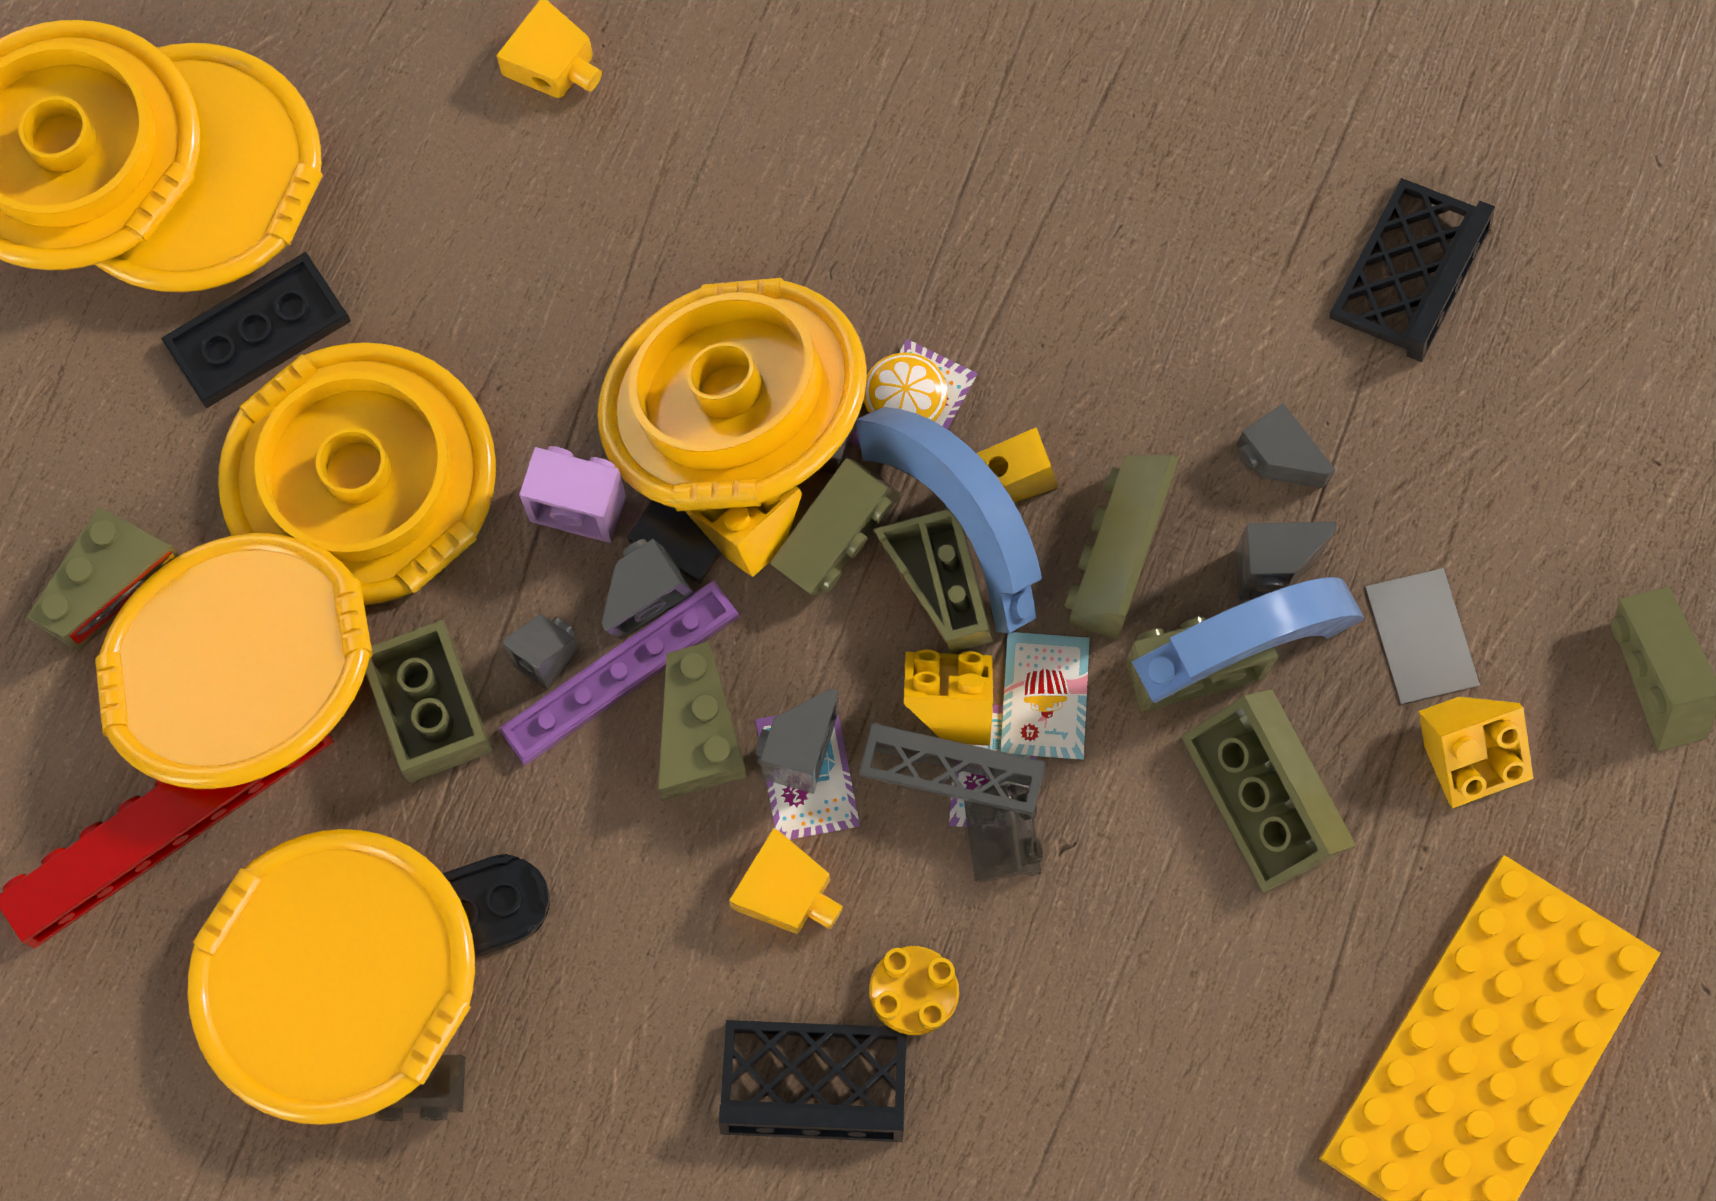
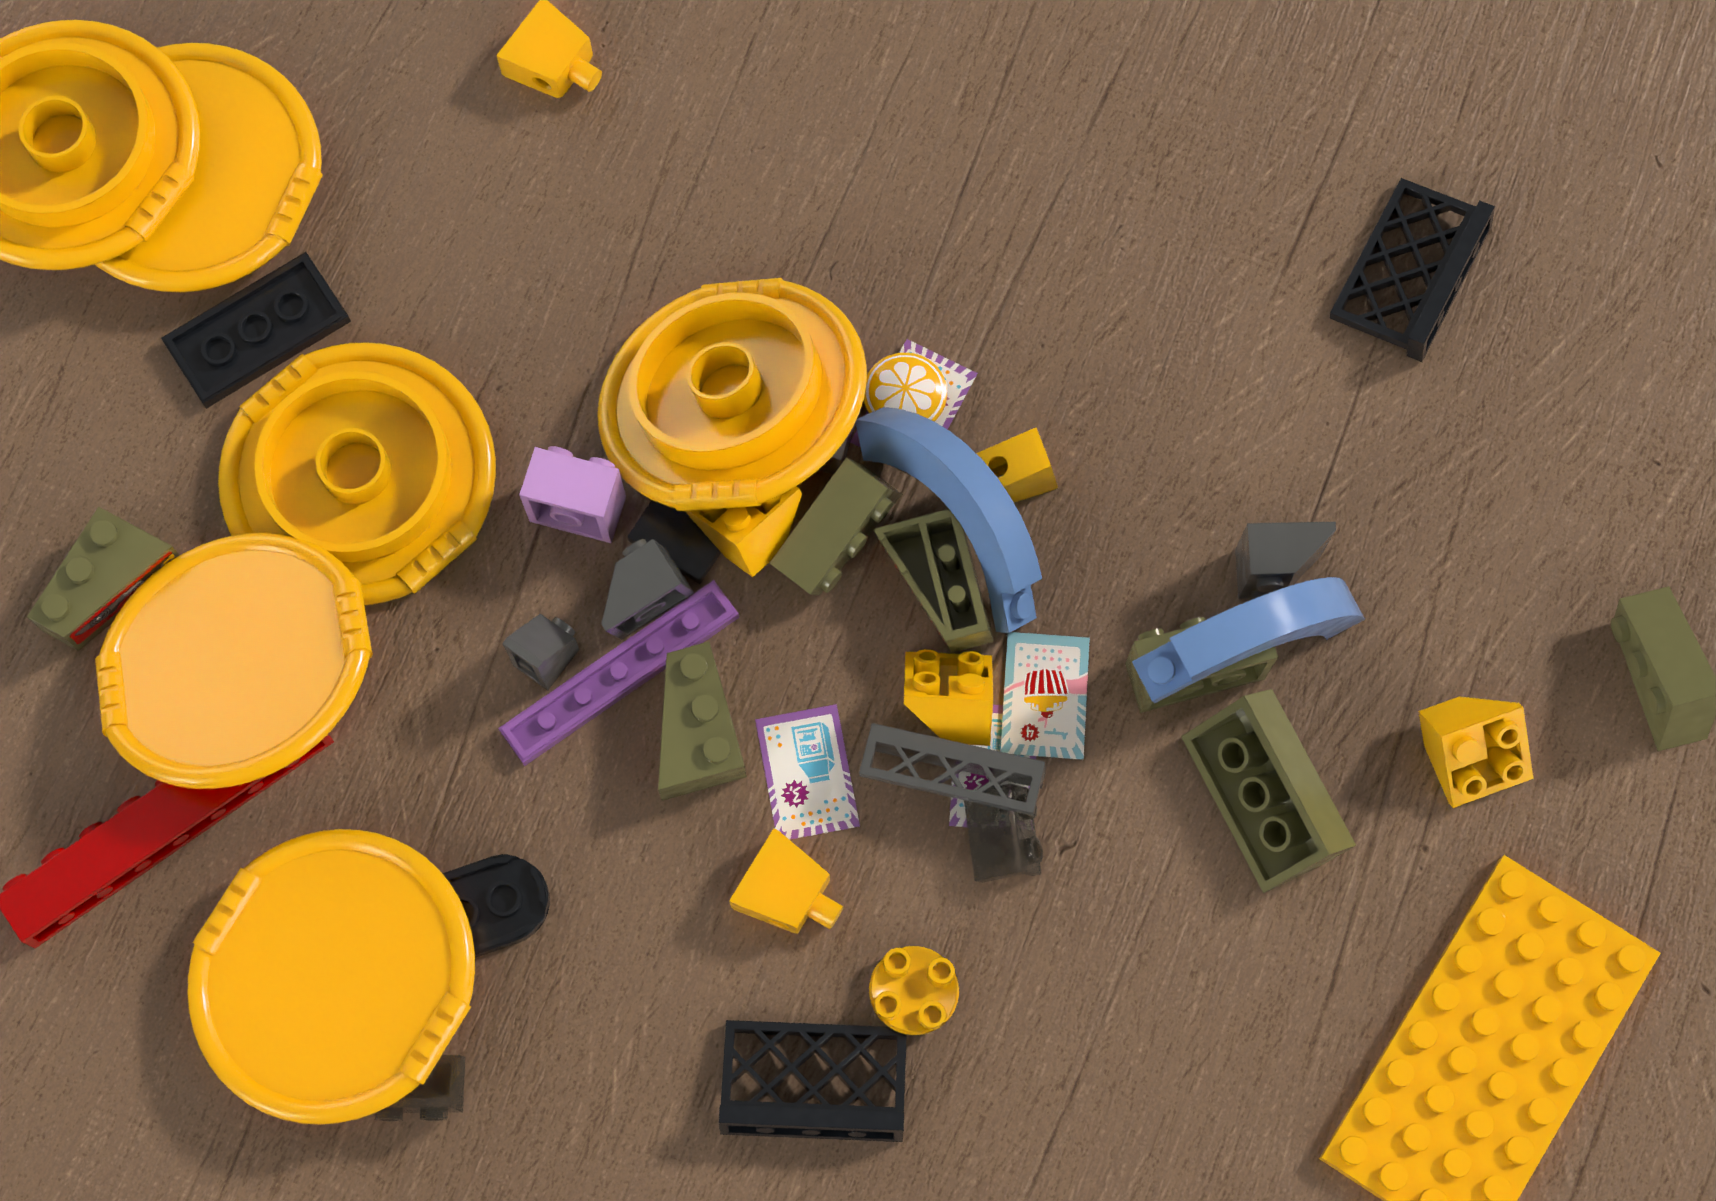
(426, 702): olive brick -> none
(799, 742): dark grey slope -> none
(1121, 544): olive slope -> none
(1283, 451): dark grey slope -> none
(1422, 636): light grey sticker -> none

